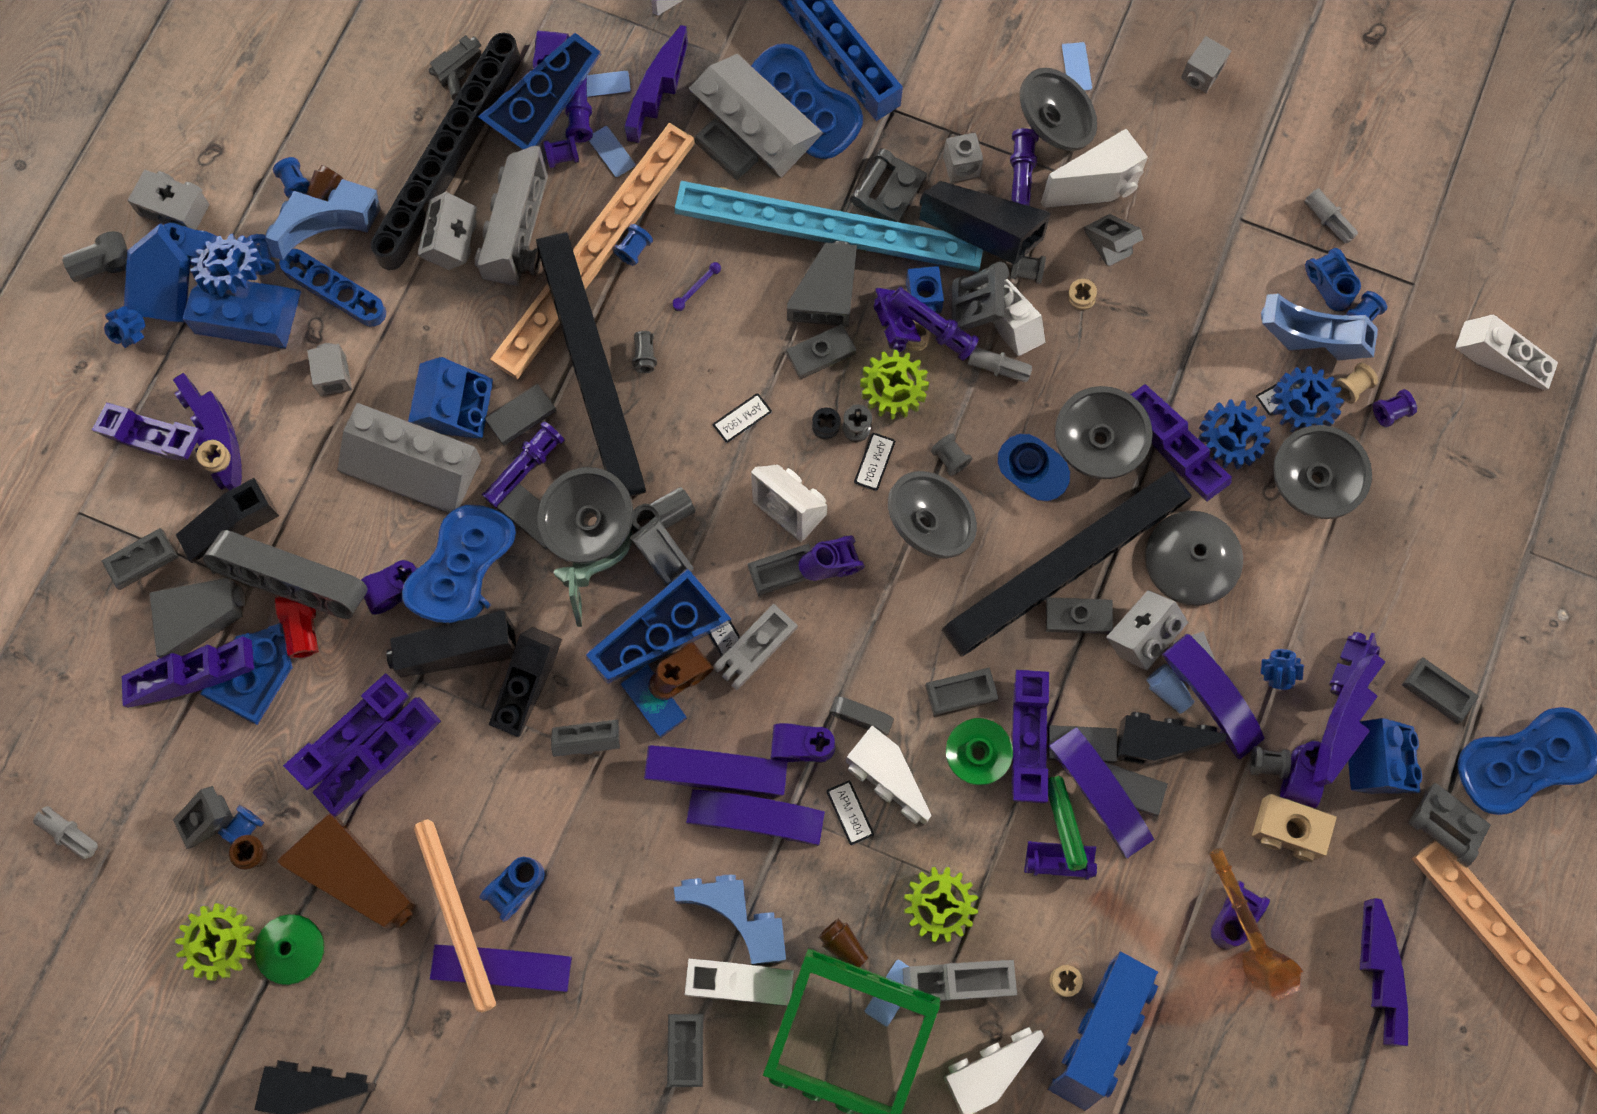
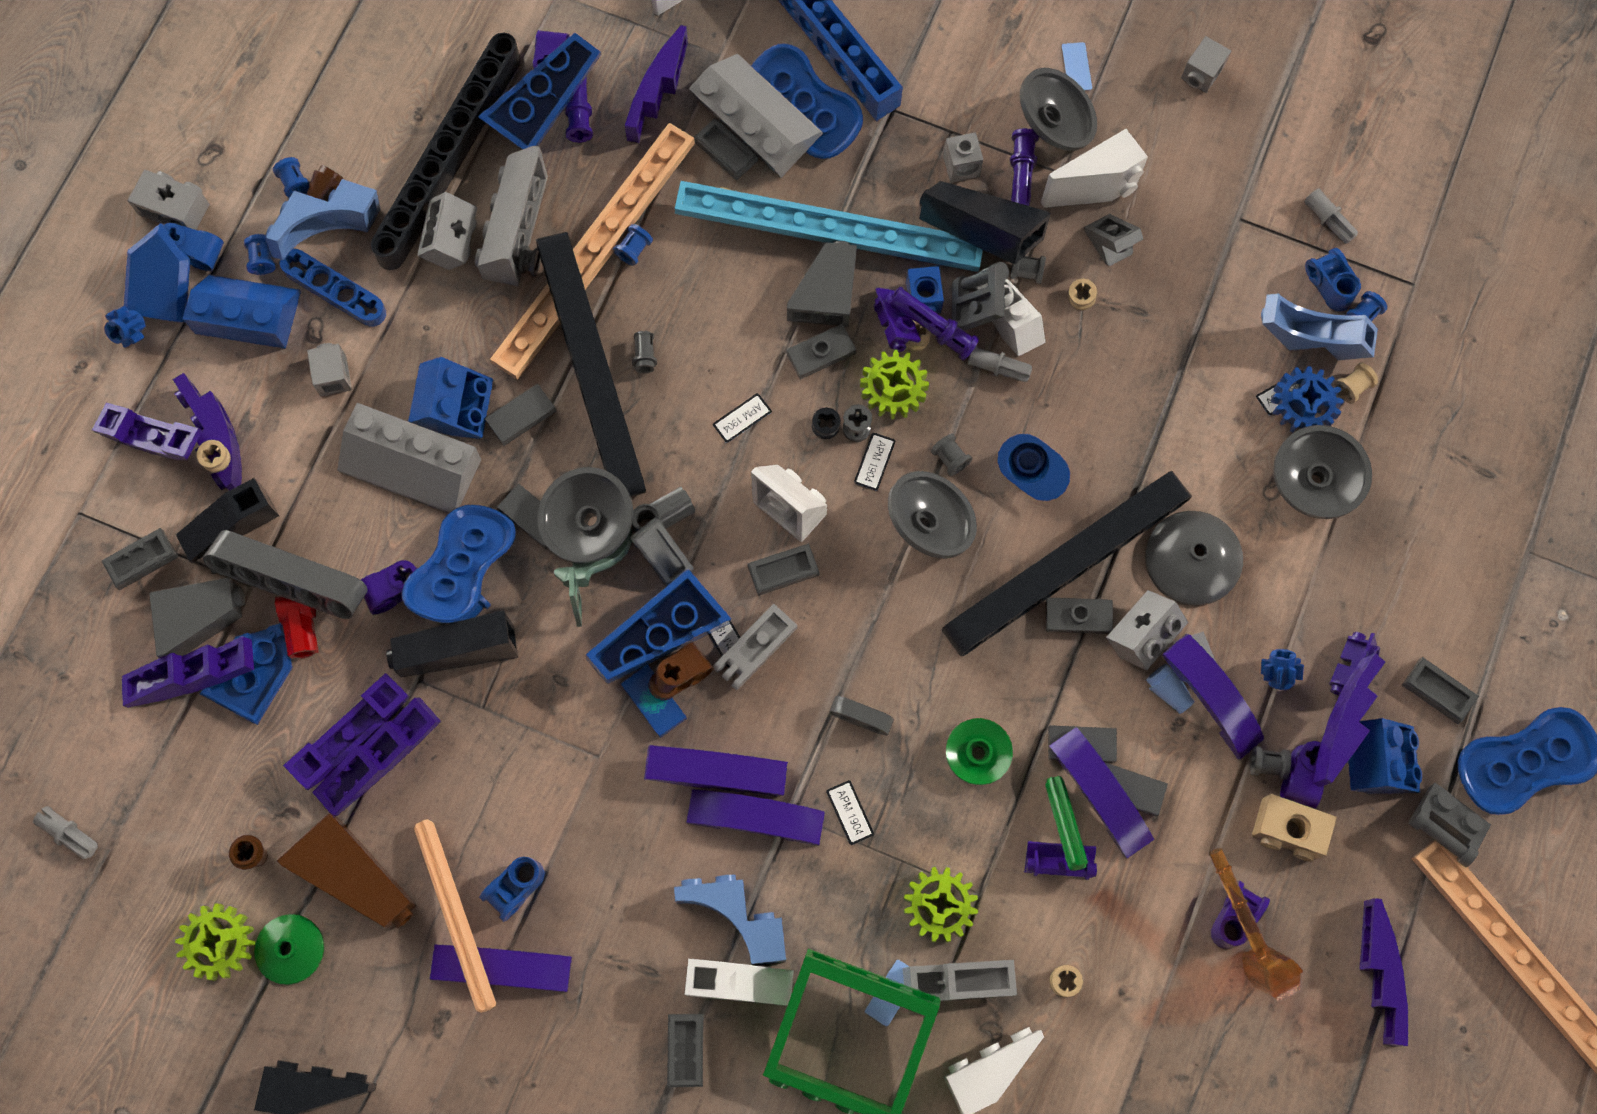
(106, 254): dark grey piece -> none
(202, 817): dark grey slope -> none
(226, 264): blue gear -> none
(242, 824): blue bush -> none
(451, 66): dark grey piece -> none
(524, 680): black slope -> none
(532, 453): dark purple pin -> none
(561, 151): dark purple bush -> none
(585, 738): dark grey plate -> none
(608, 83): light blue sticker -> none
(611, 151): light blue sticker -> none
(679, 303): dark purple hinge -> none
(795, 743): dark purple piece -> none
(831, 559): dark purple piece -> none
(843, 943): reddish brown cone -> none
(884, 766): white slope -> none
(897, 192): dark grey plate -> none
(961, 691): dark grey tile -> none
(1030, 736): dark purple slope -> none
(1106, 414): dark grey dish -> none
(1106, 1032): blue wedge -> none
(1154, 741): black slope -> none
(1181, 447): dark purple slope -> none
(1242, 424): blue gear -> none
(1394, 408): dark purple bush -> none
(1504, 350): white slope -> none

